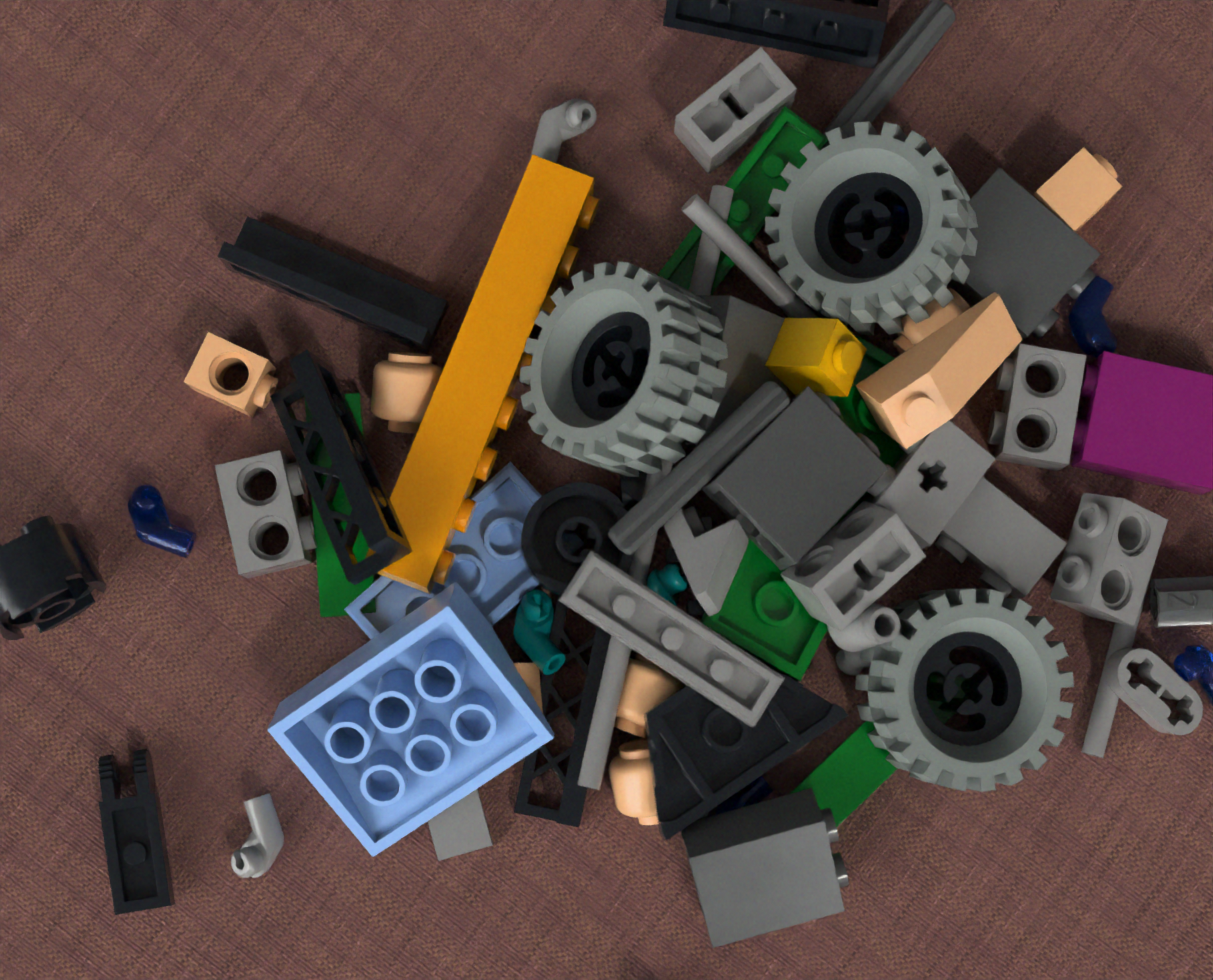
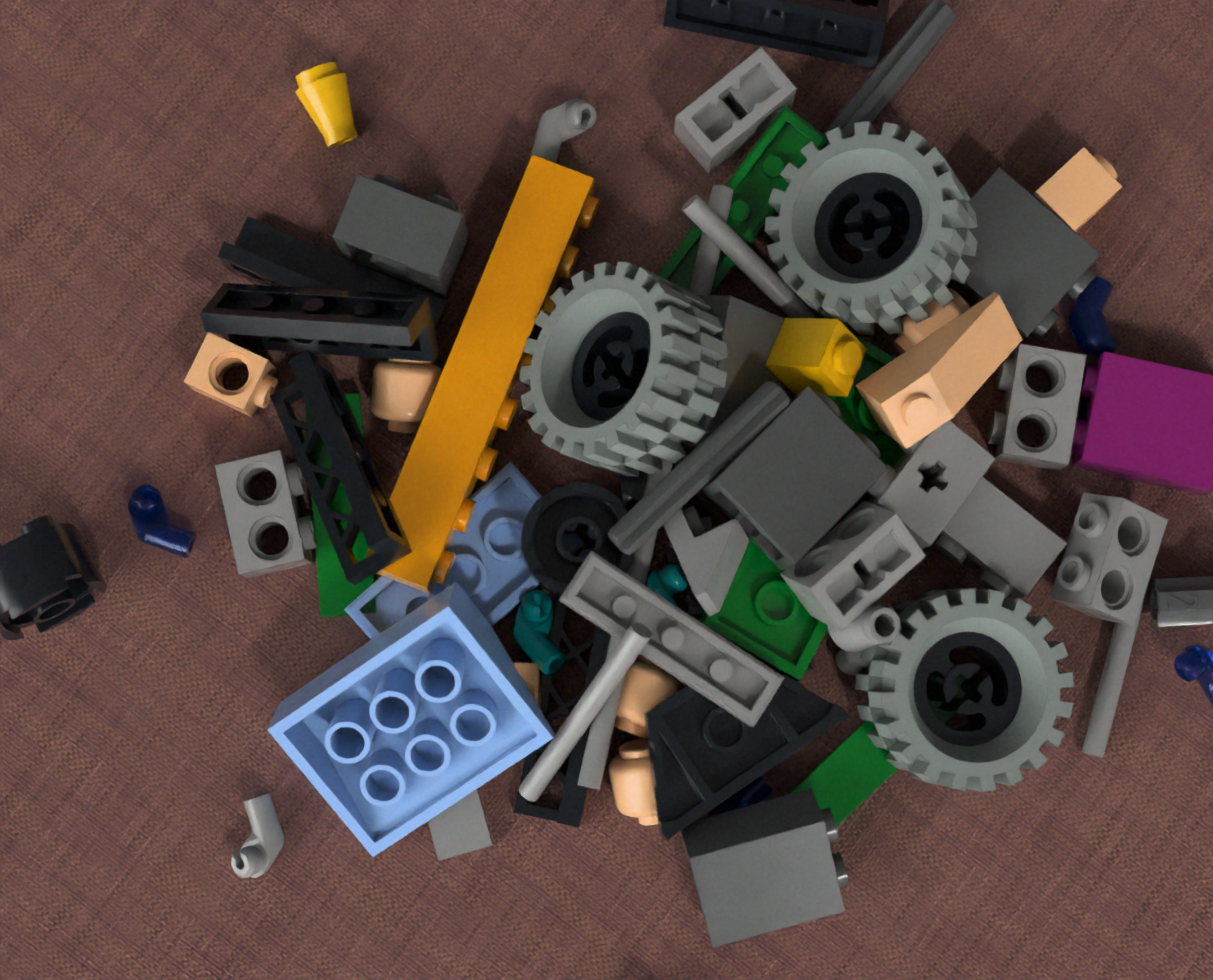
(134, 838): black hinge -> none
(324, 321): none -> black fence
(328, 102): none -> yellow cone
(403, 234): none -> dark grey brick
(585, 711): none -> light grey bar
(1146, 699): light grey beam -> none

